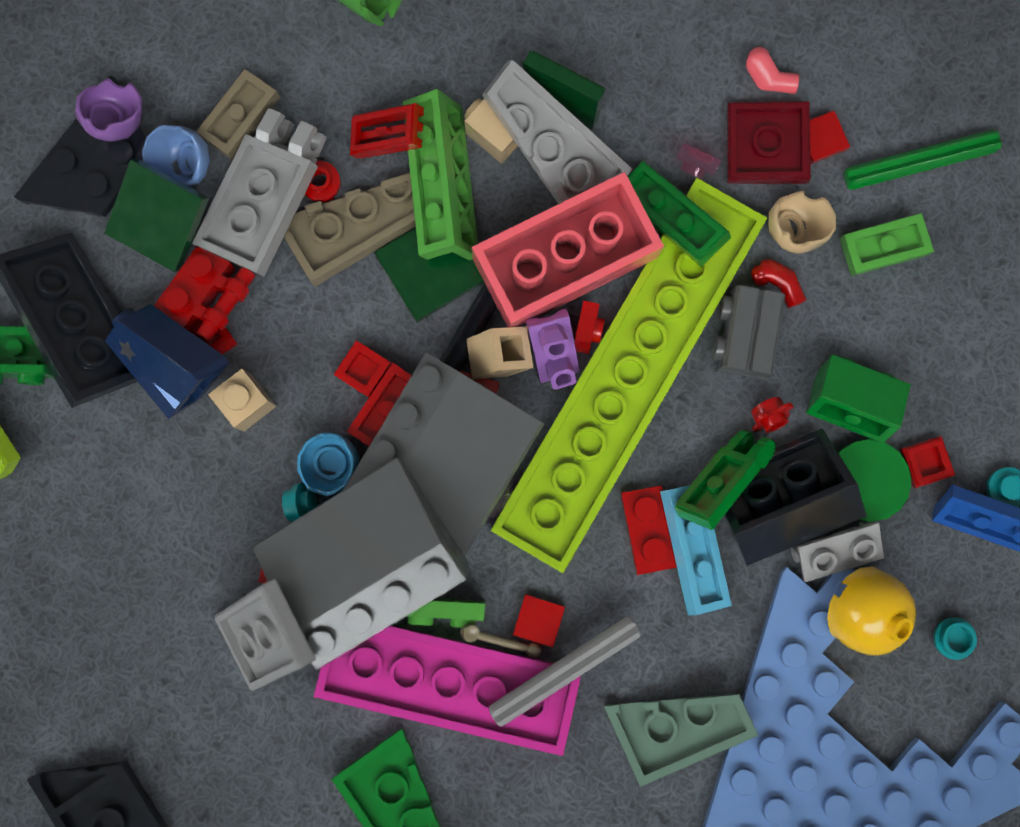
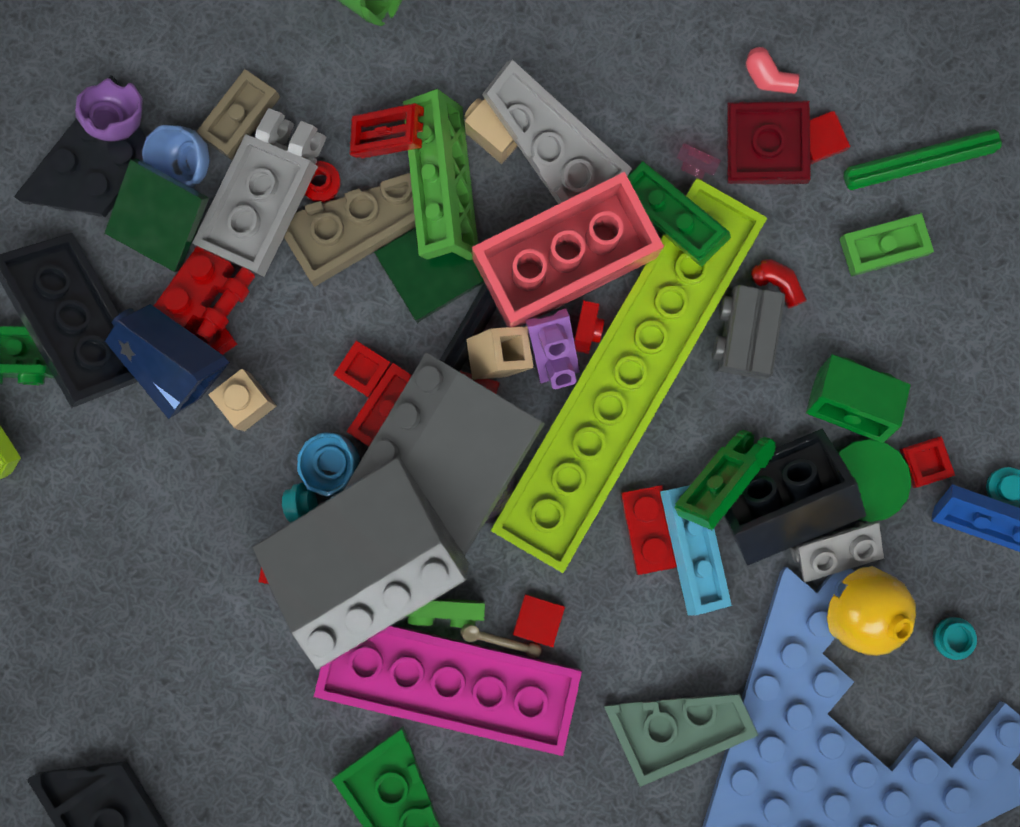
(264, 636): light grey tile -> none
(564, 671): light grey axle -> none
(569, 88): dark green tile -> none
(771, 414): red plate -> none
(816, 213): tan hair -> none

